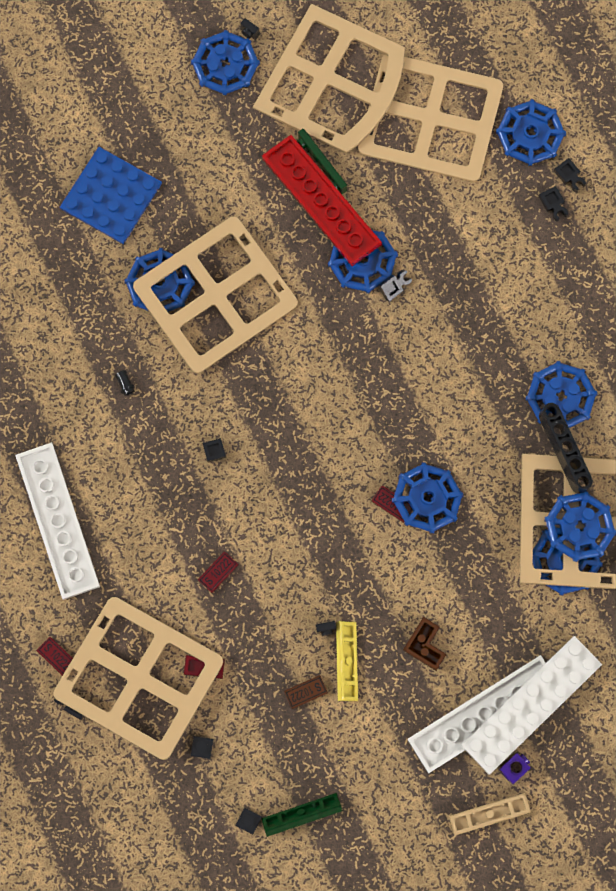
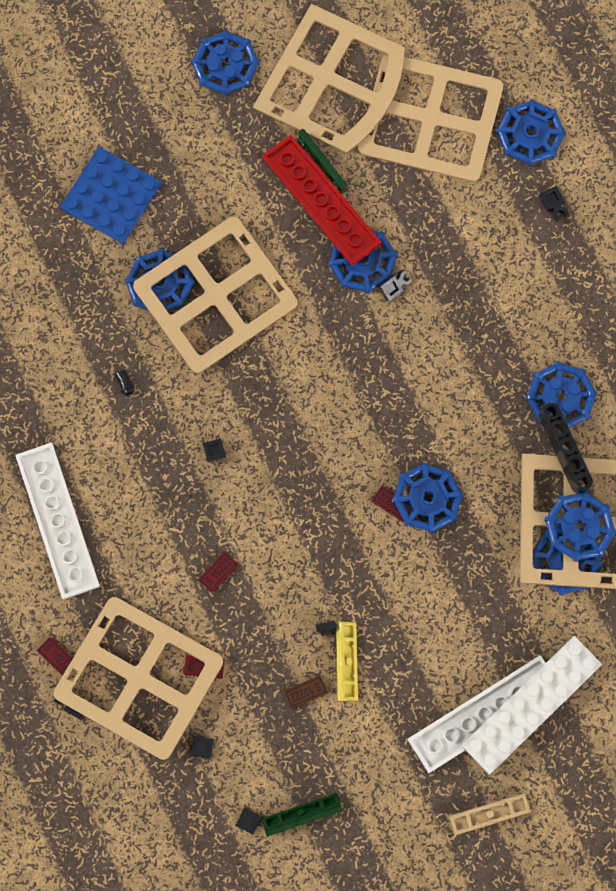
(249, 29): black plate -> none
(420, 646): reddish brown brick -> none
(506, 768): dark purple brick -> none
(569, 173): black plate -> none

